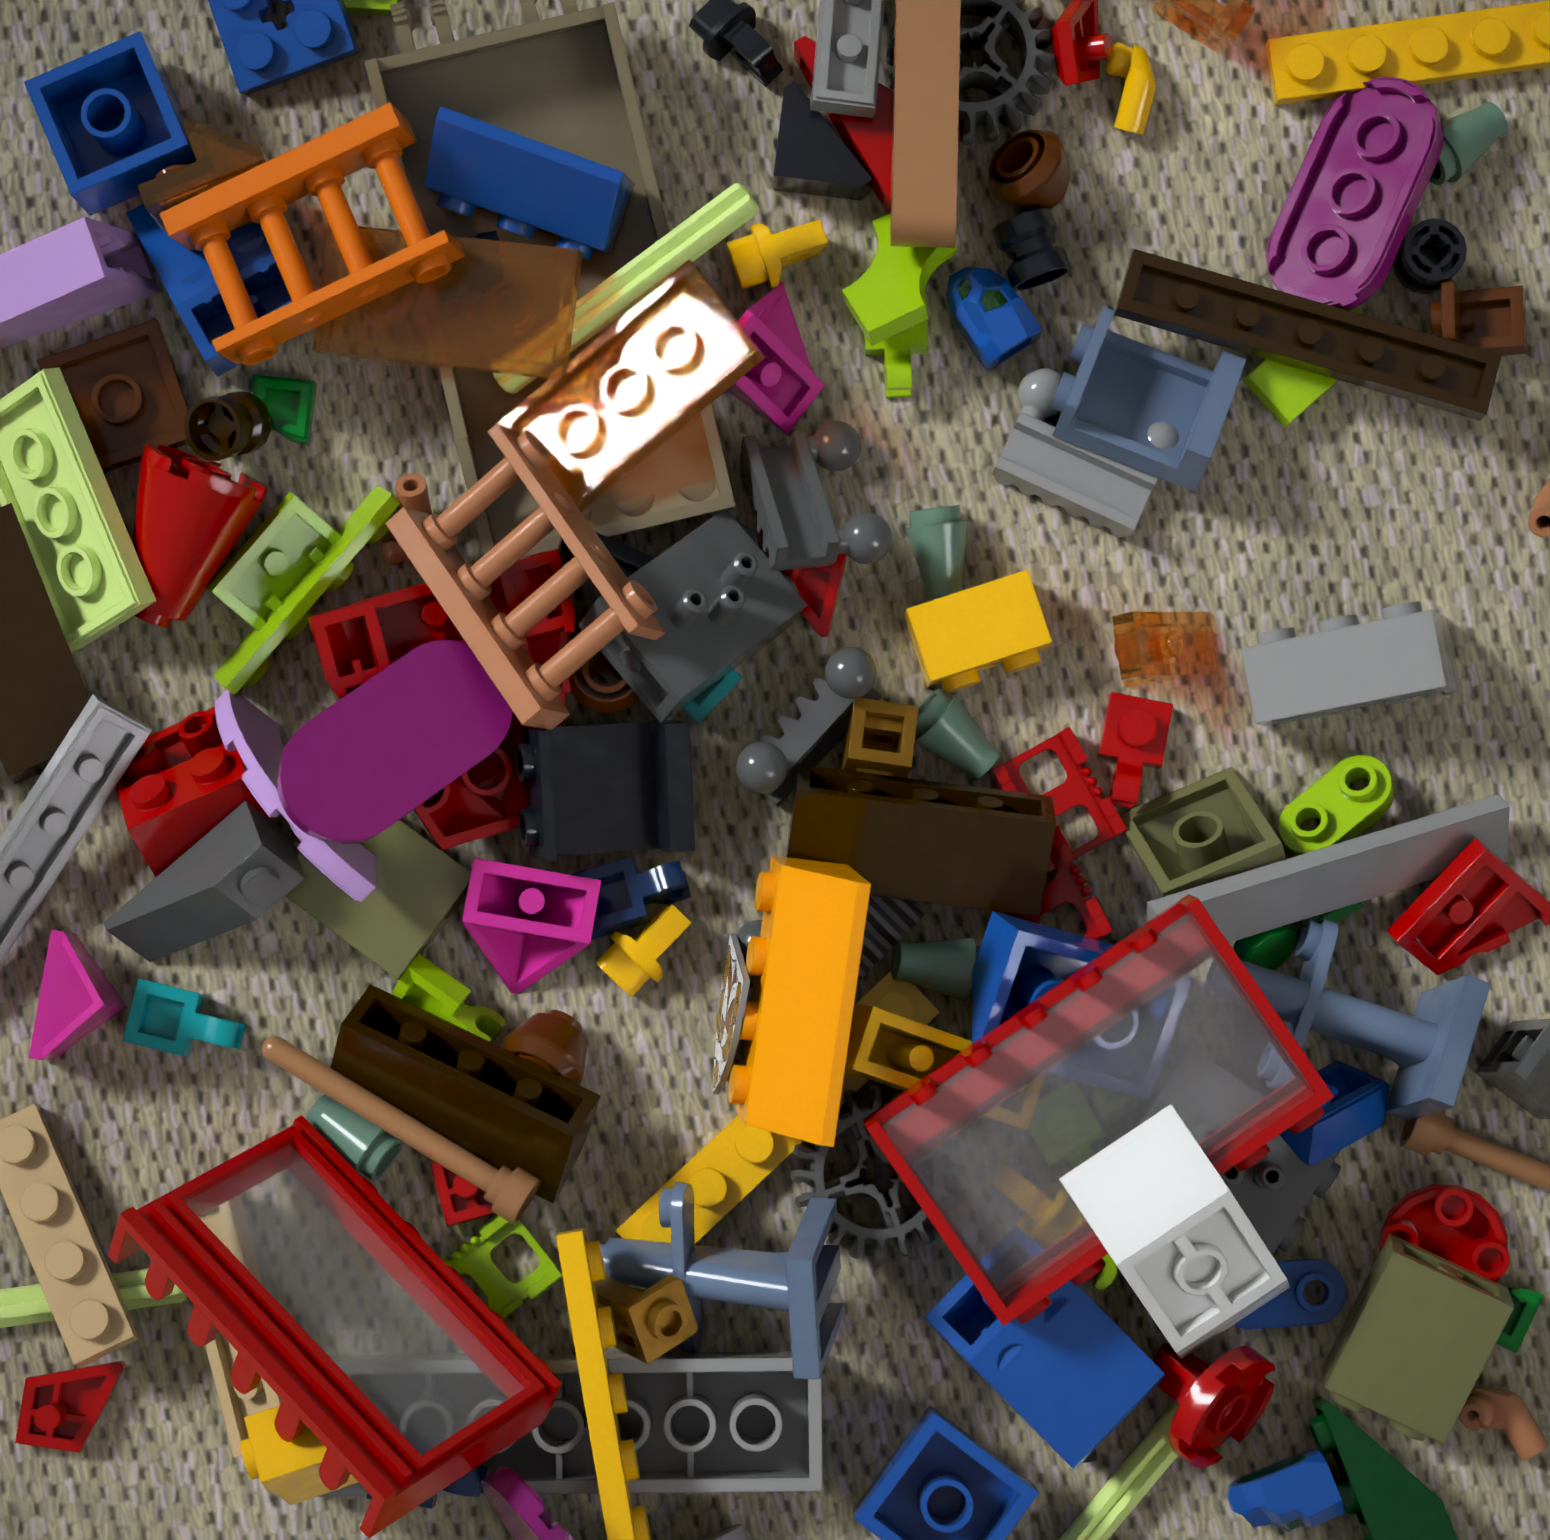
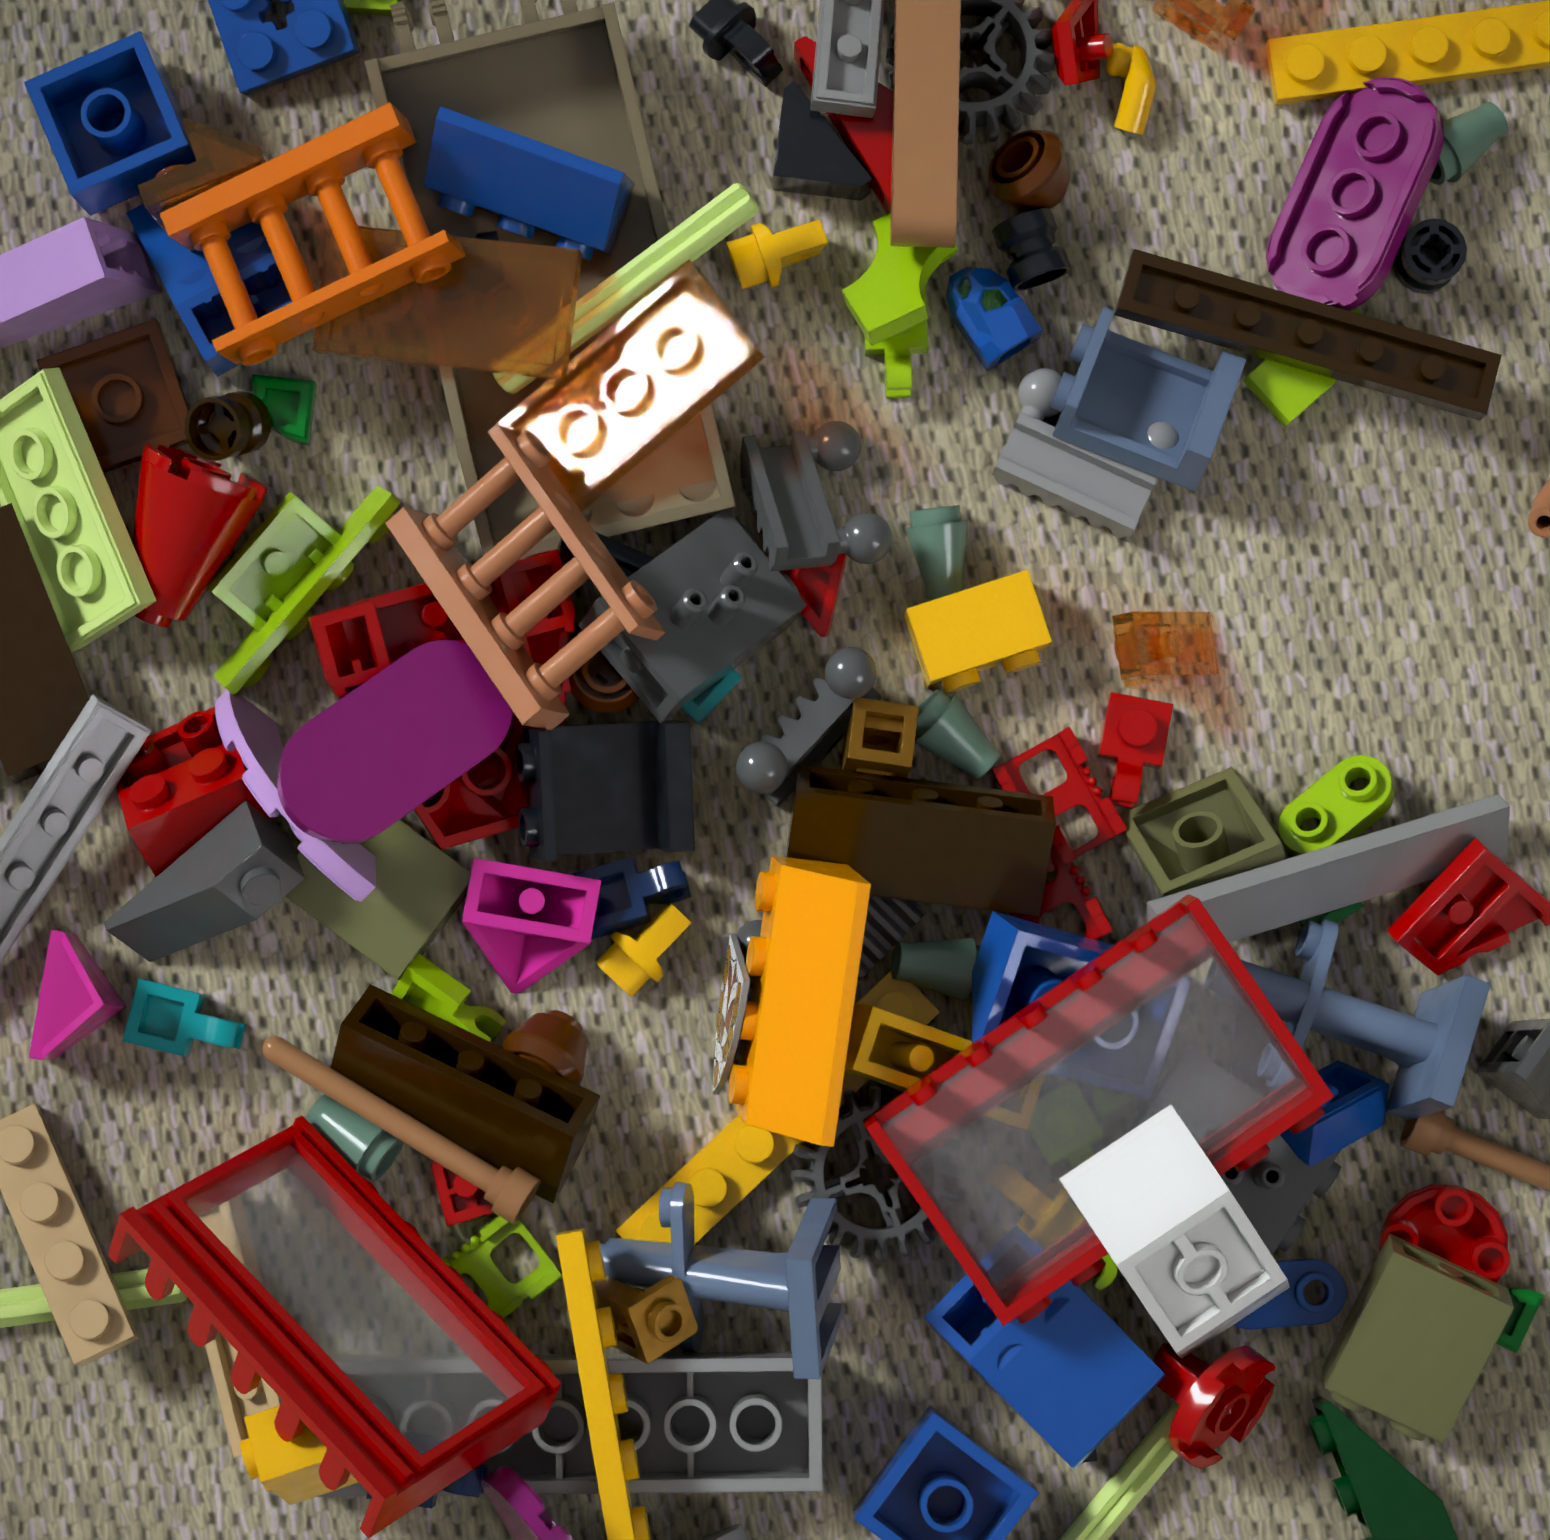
(65, 1405): red piece -> none
(413, 494): nougat arm -> none
(783, 382): dark pink slope -> none
(1267, 948): green tile -> none
(1288, 1493): blue rock -> none
(1350, 665): light grey wedge -> none
(1482, 318): reddish brown bracket -> none
(1504, 1412): nougat arm -> none

